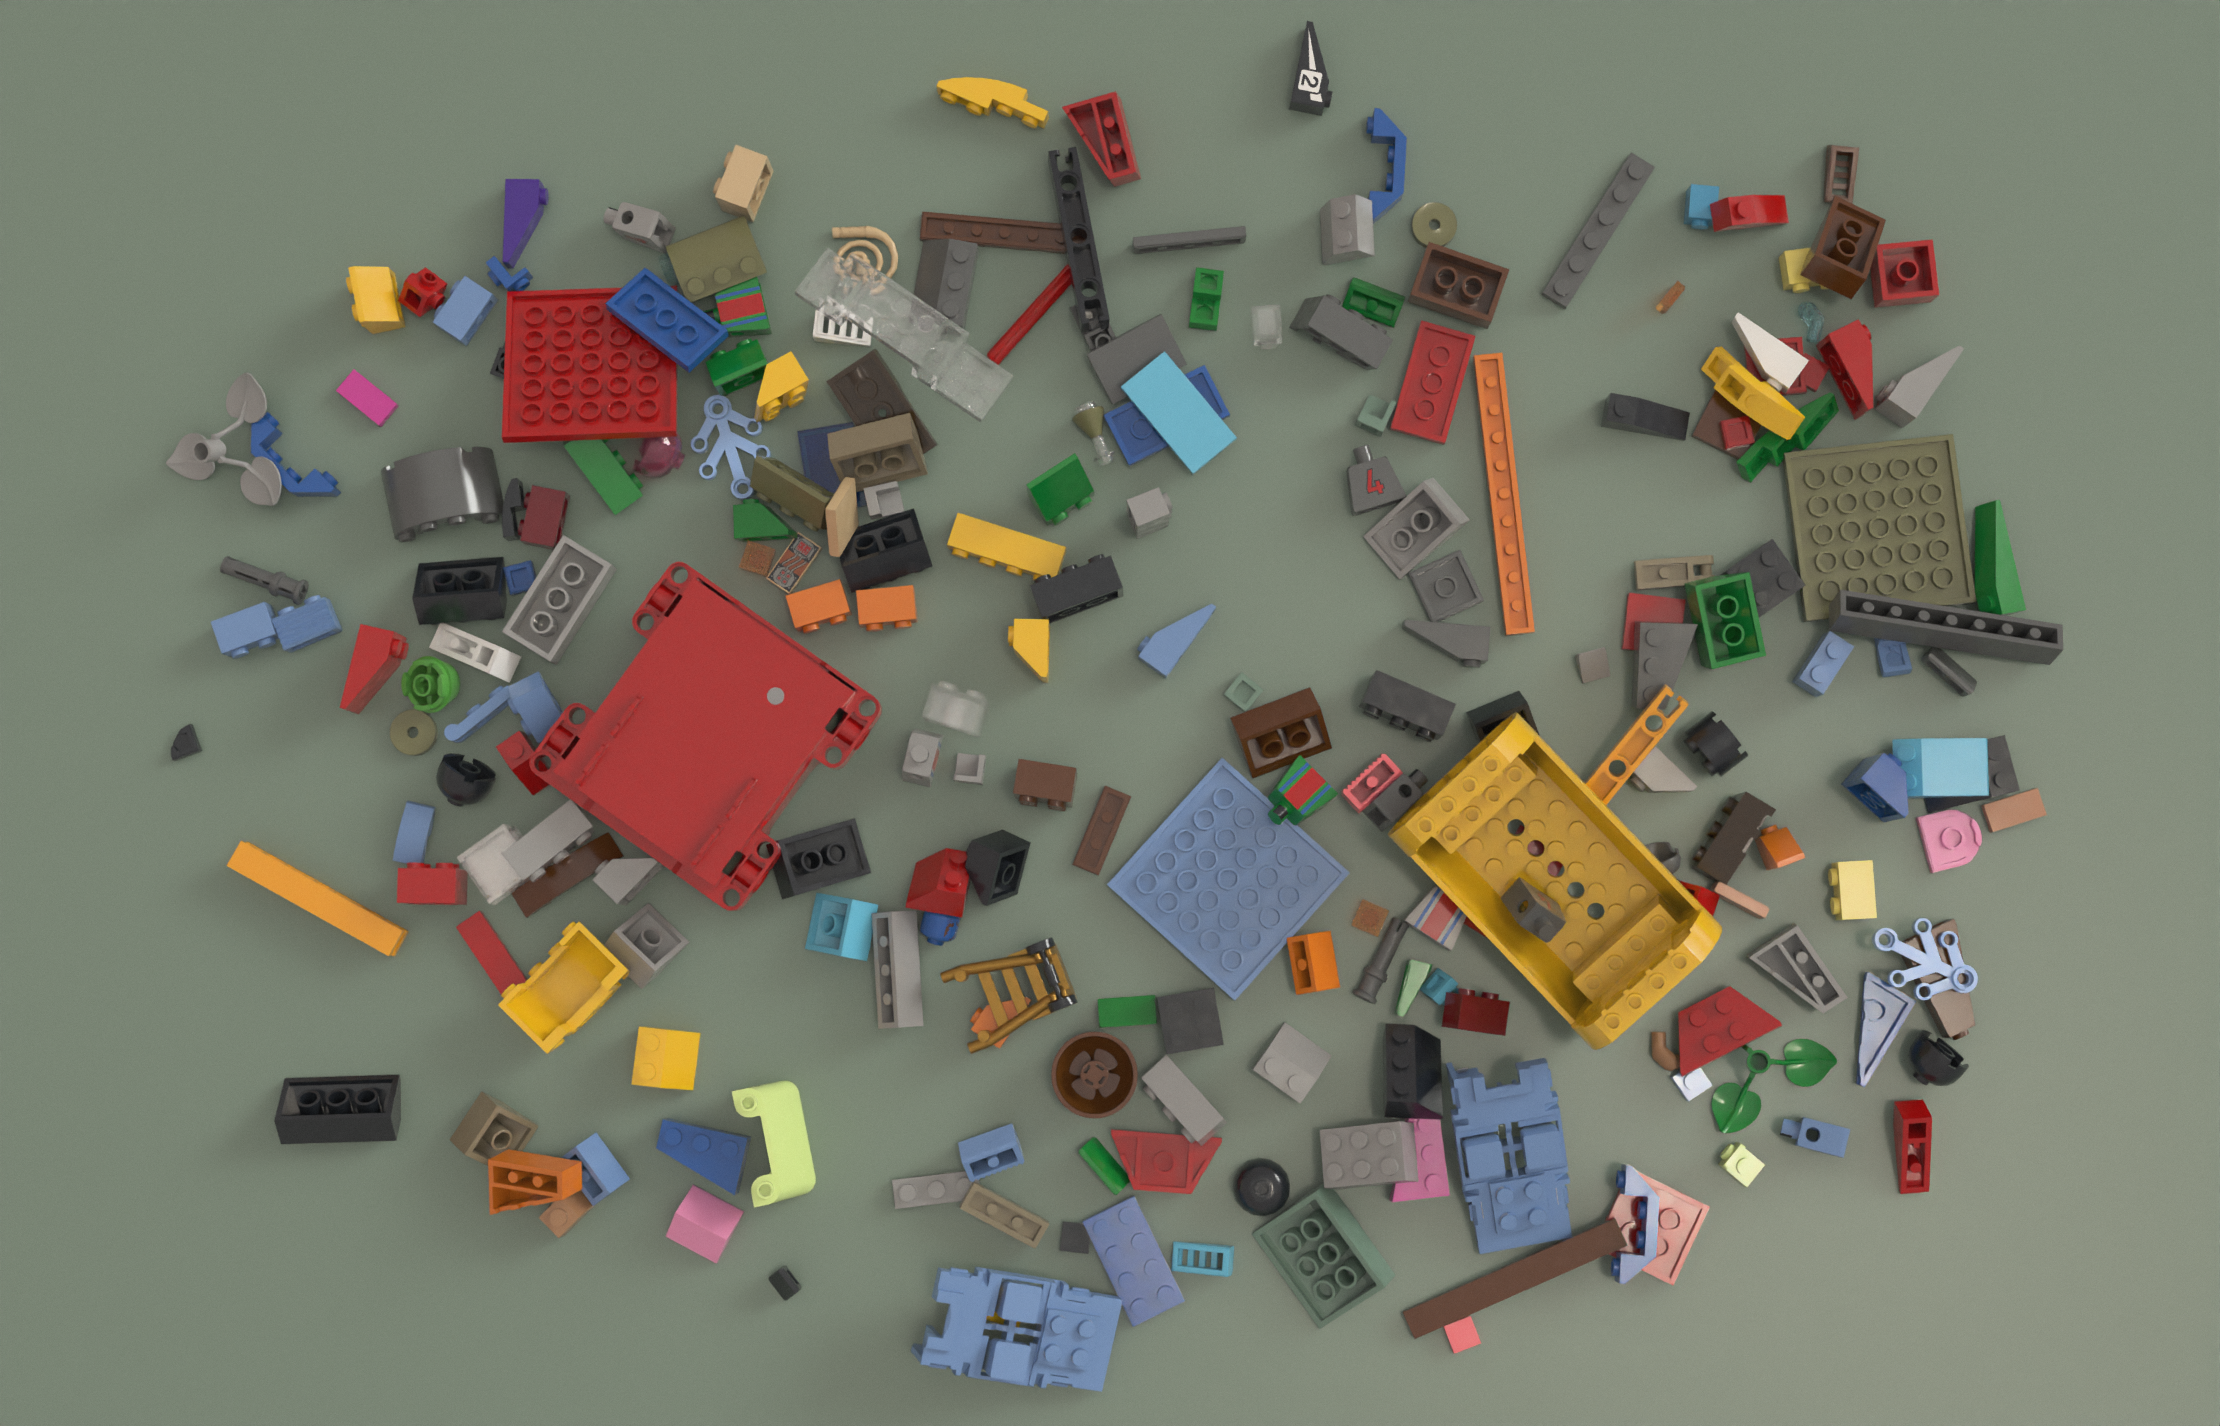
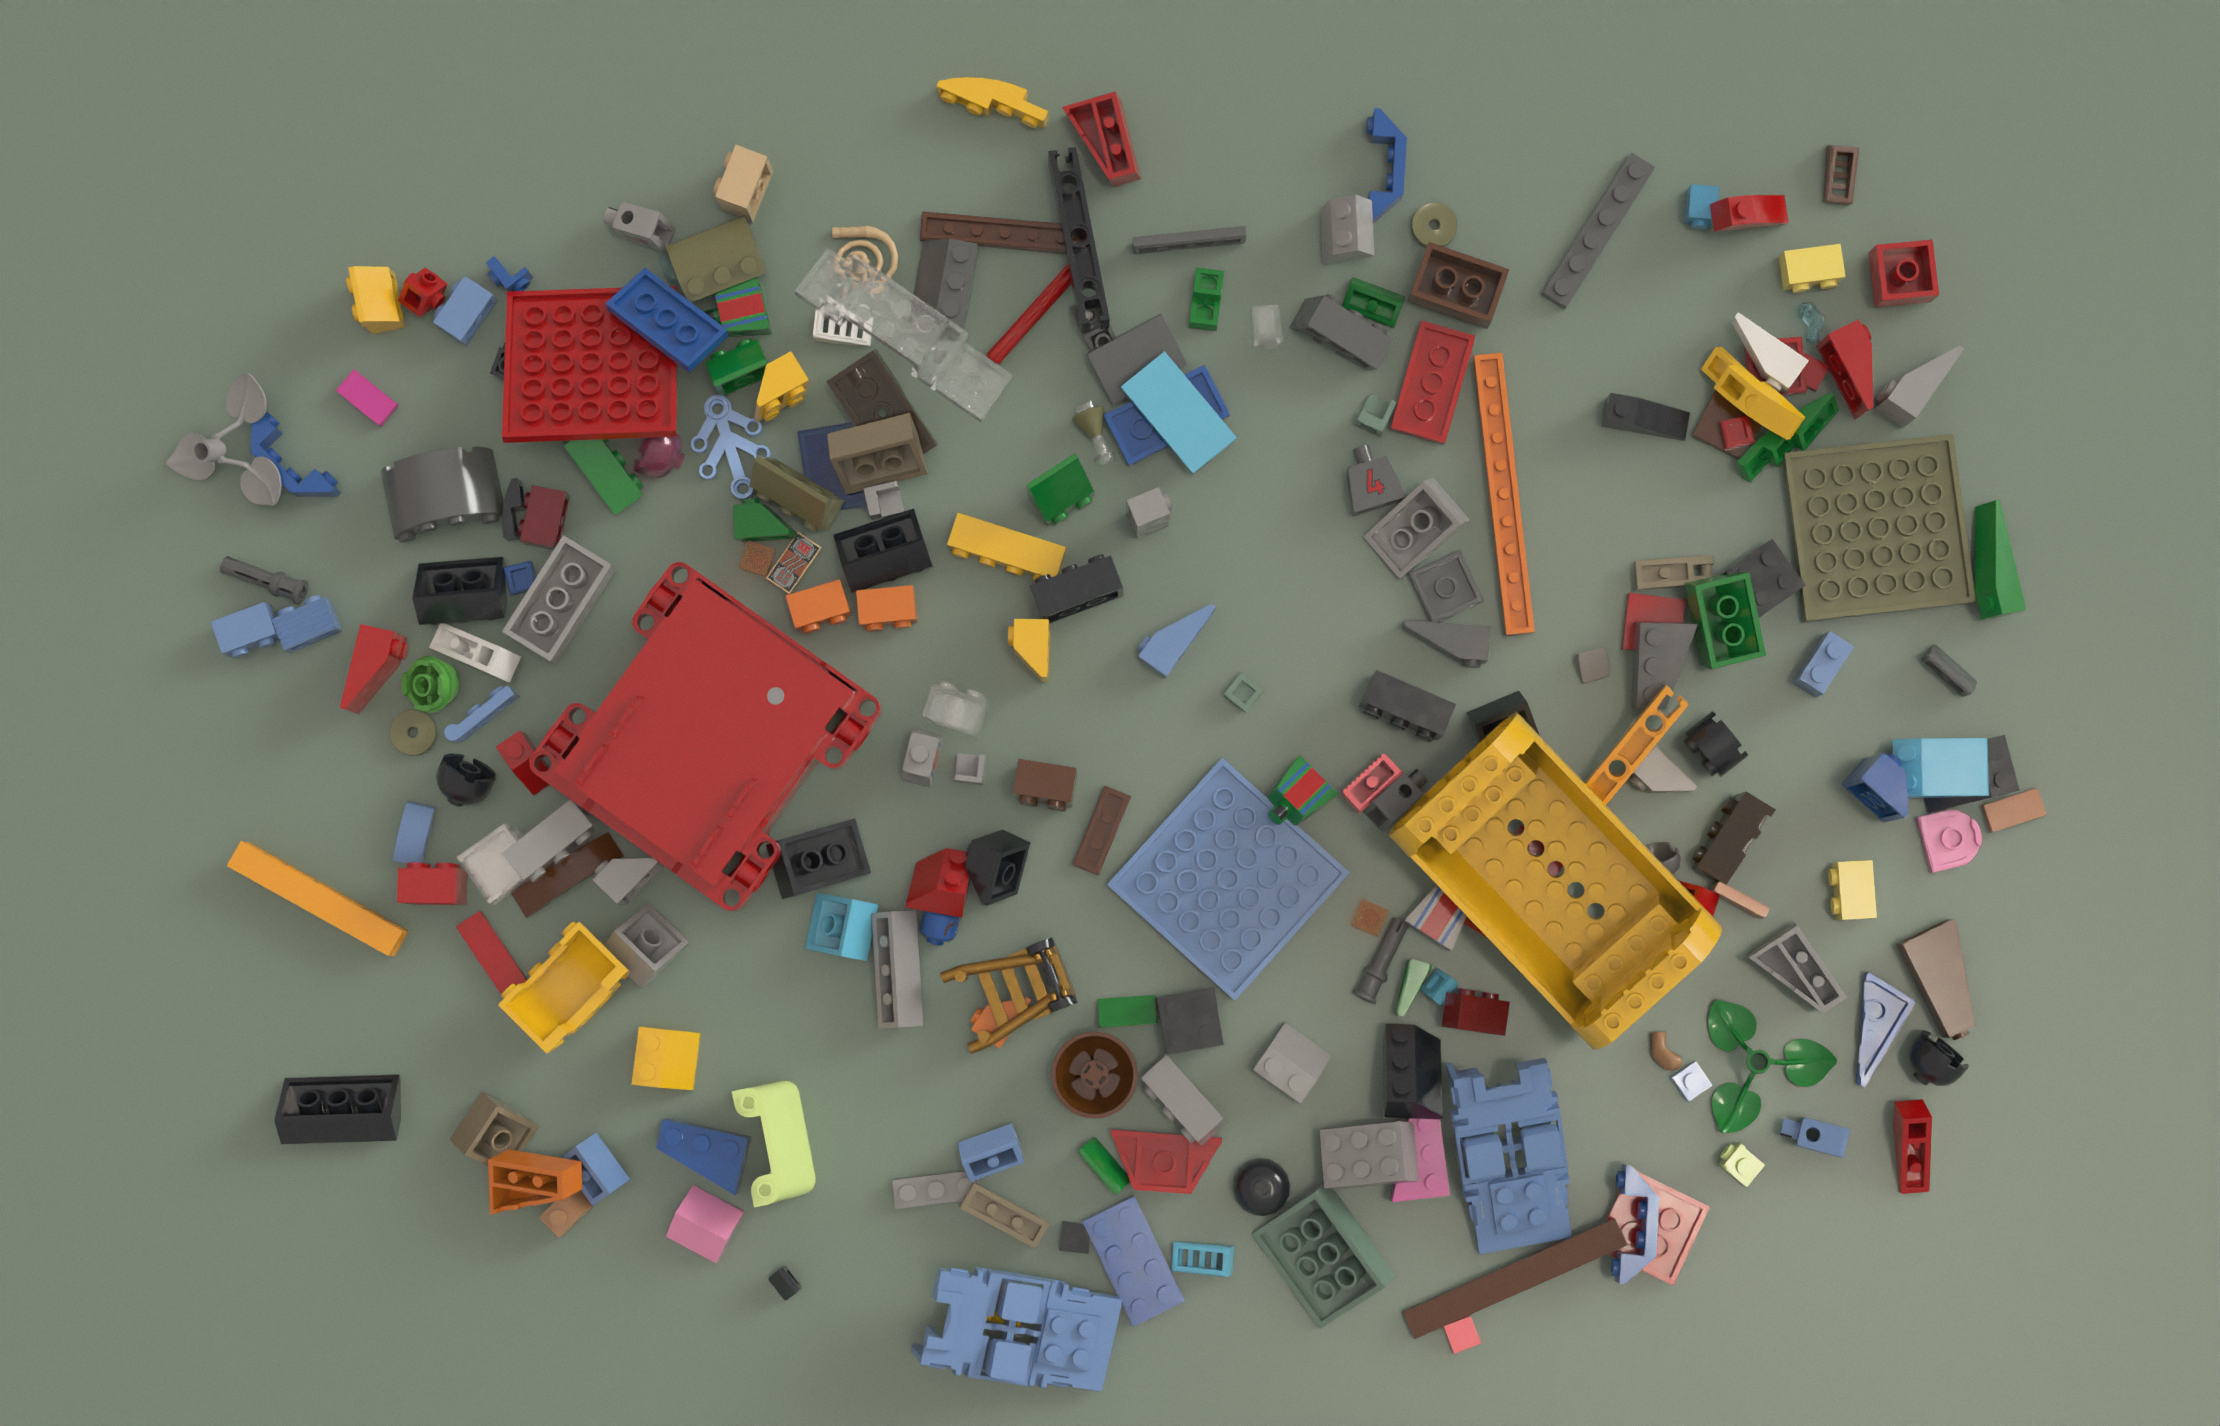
(185, 743): black tile -> none
(522, 214): dark purple slope -> none
(535, 705): medium blue brick -> none
(842, 516): tan tile -> none
(1281, 732): reddish brown slope -> none
(1311, 80): slope -> none
(1313, 962): orange brick -> none
(1542, 915): dark grey torso -> none
(1670, 297): clear orange tile -> none
(1719, 1027): red wing -> none
(1778, 847): orange slope -> none
(1843, 248): reddish brown slope -> none
(1892, 657): medium blue slope -> none
(1929, 961): light blue plant -> none
(1945, 627): dark grey brick -> none

